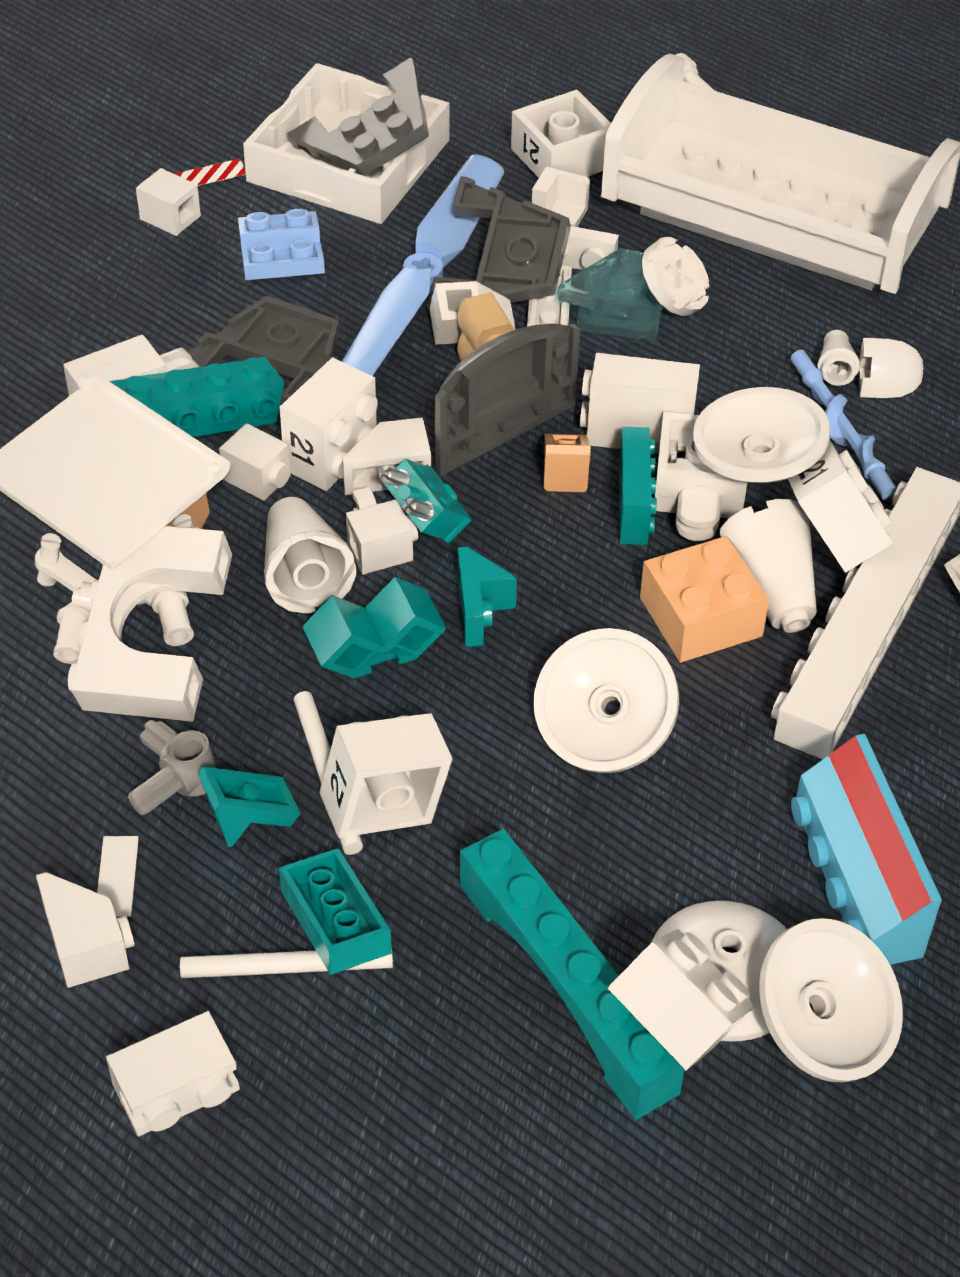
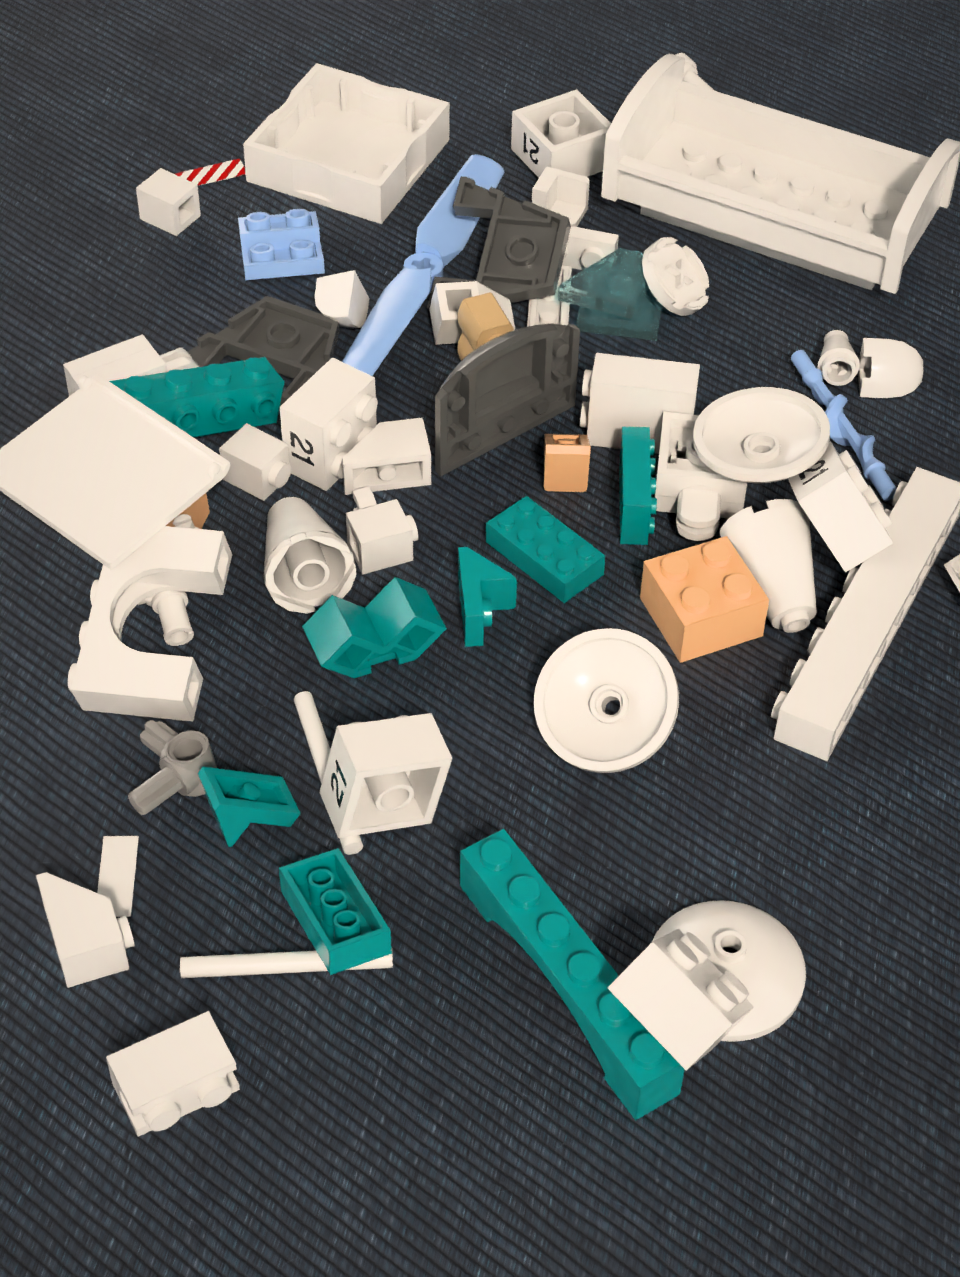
(54, 568): white pin -> none
(342, 299): none -> white brick
(376, 134): wing -> none
(426, 499): teal piece -> none
(545, 549): none -> teal piece
(851, 994): white dish -> none
(867, 851): medium azure slope -> none

